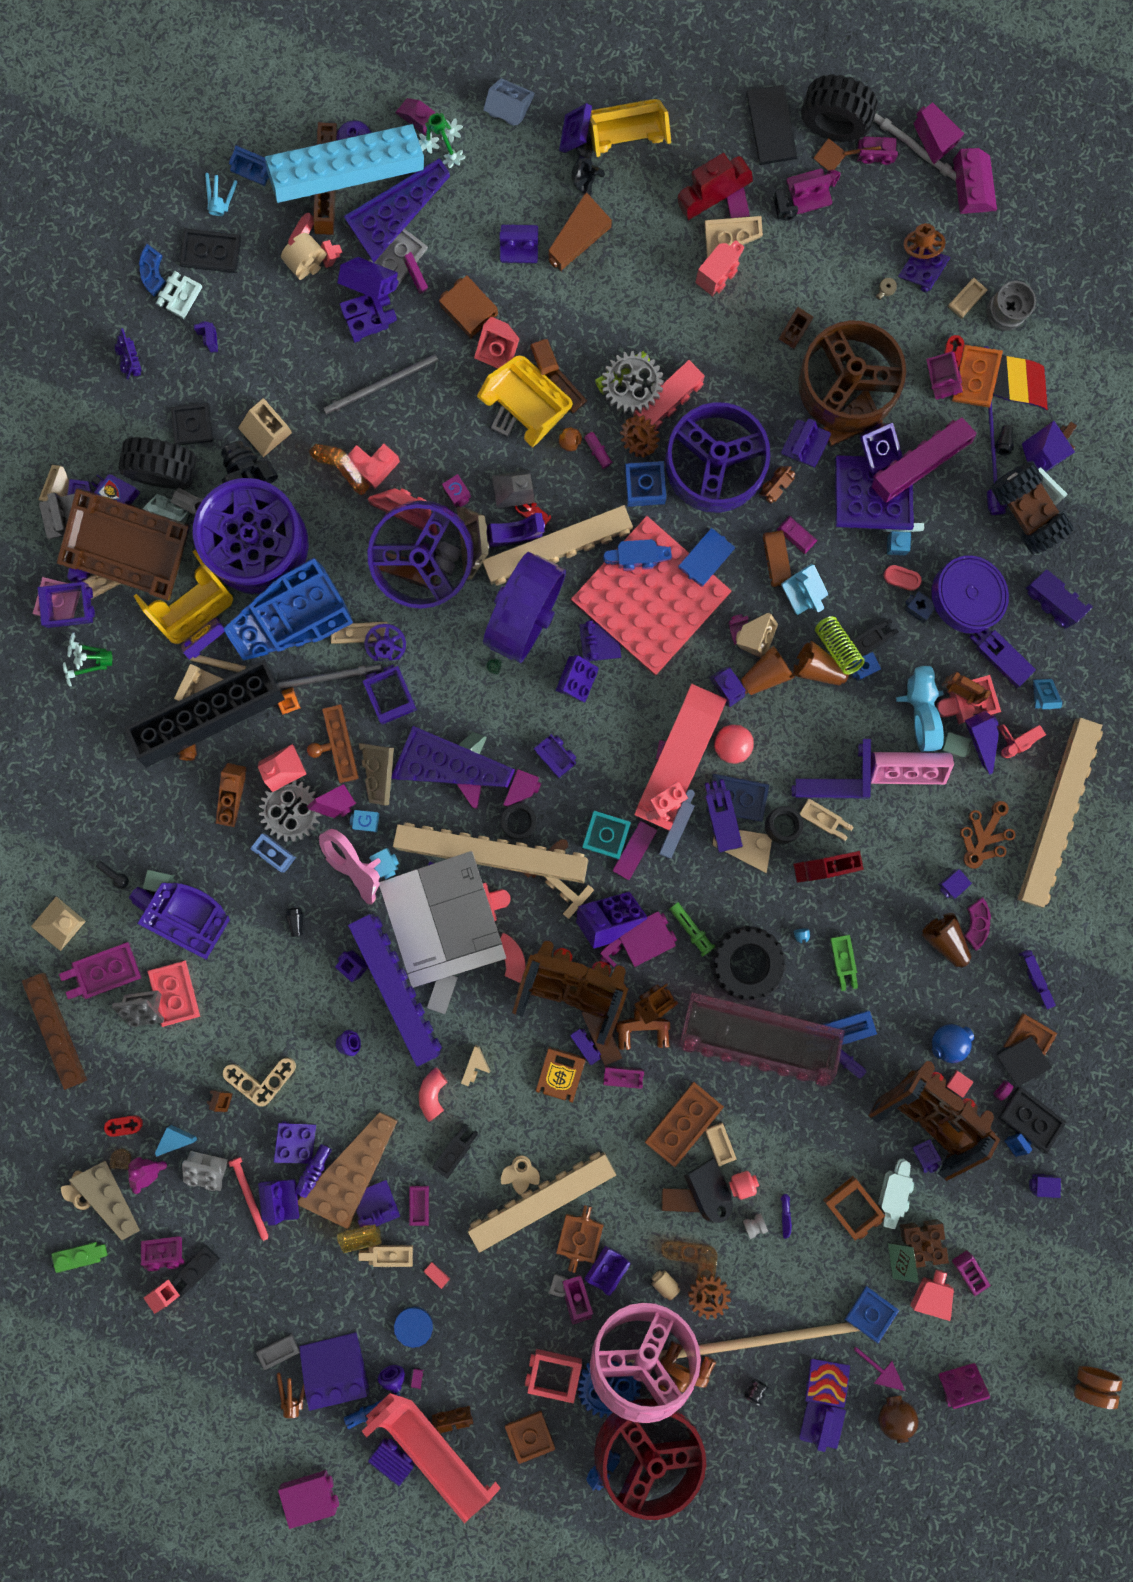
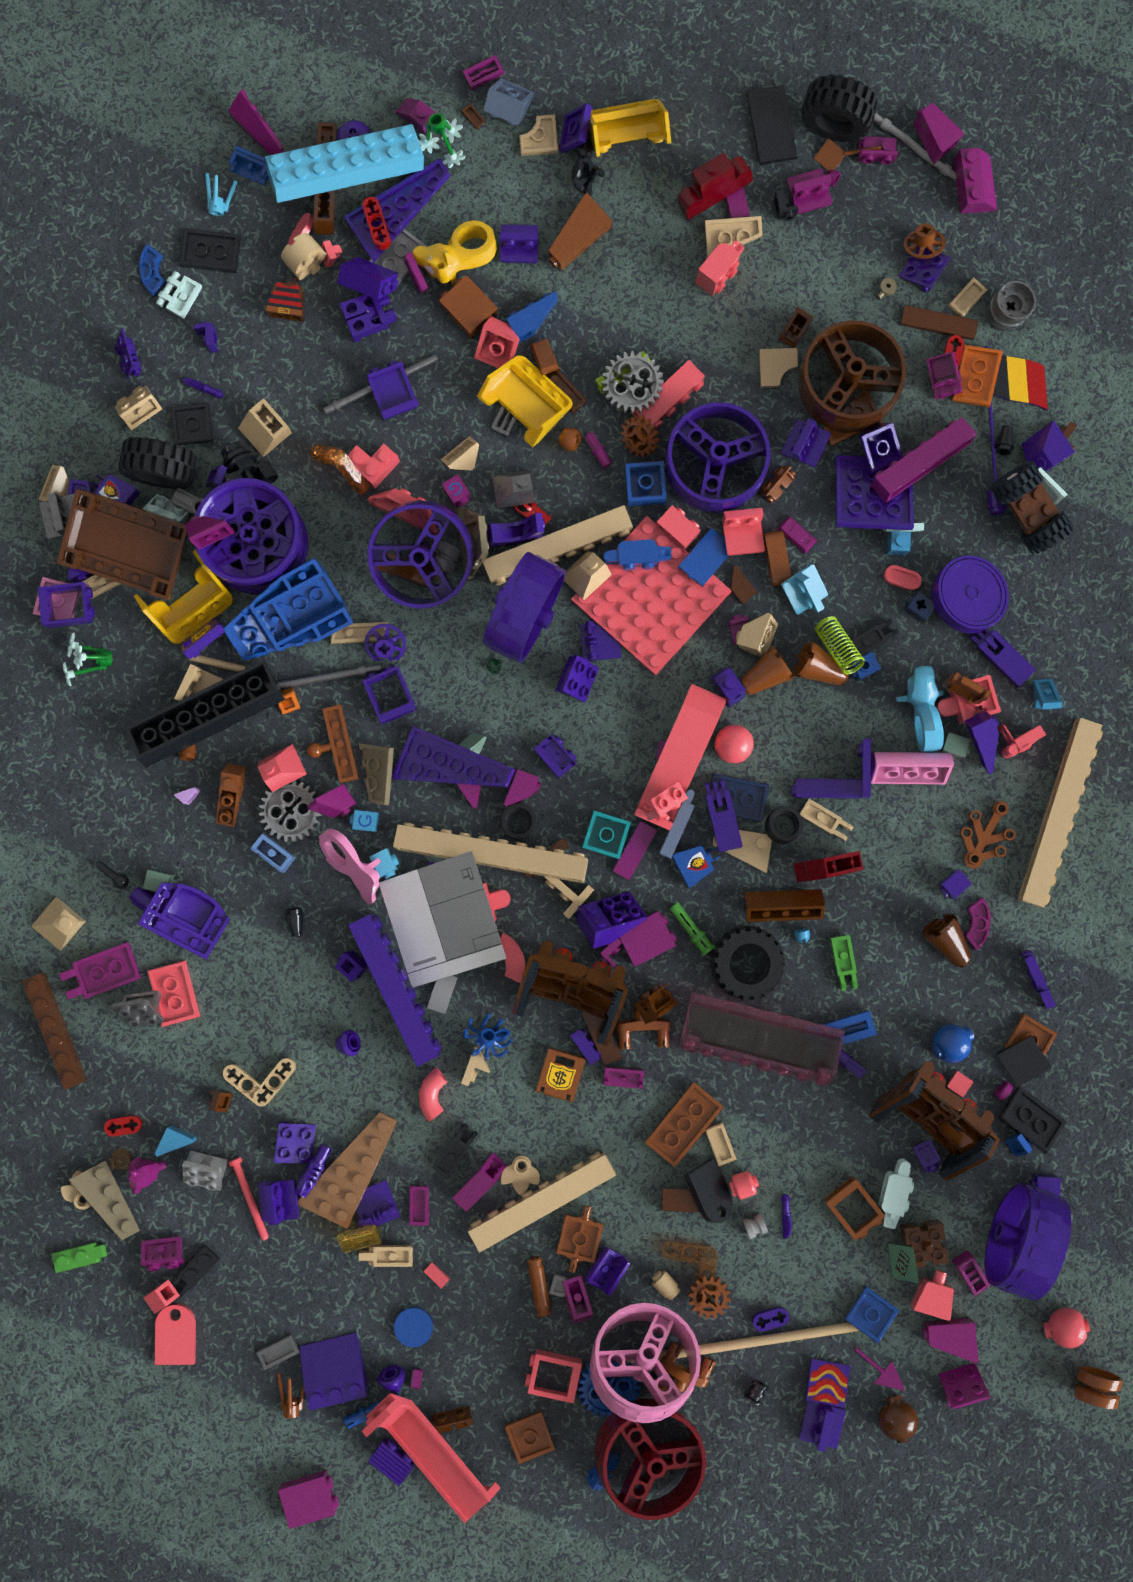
(137, 407): none -> tan bracket
(175, 1337): none -> coral tile
(187, 796): none -> lavender slope
(202, 387): none -> dark purple piece
(206, 530): none -> magenta slope
(216, 476): none -> dark purple tile
(253, 124): none -> magenta wedge
(287, 300): none -> torso
(378, 215): none -> red beam
(392, 390): none -> dark purple panel
(446, 260): none -> yellow animal
(463, 456): none -> tan slope
(473, 116): none -> reddish brown piece
(479, 66): none -> magenta tile
(479, 1182): none -> magenta slope
(488, 1037): none -> blue animal
(527, 321): none -> blue slope
(539, 1287): none -> dark orange axle
(541, 138): none -> tan tile
(587, 574): none -> tan slope
(678, 526): none -> coral brick
(695, 864): none -> blue torso
(741, 586): none -> reddish brown tile
(743, 531): none -> coral bracket
(769, 1314): none -> dark purple beam
(774, 364): none -> tan tile
(784, 905): none -> reddish brown brick
(938, 322): none -> reddish brown tile
(953, 1337): none -> magenta slope
(1027, 1241): none -> dark purple wheel
(1057, 600): dark purple wedge -> none
(1067, 1327): none -> coral brick

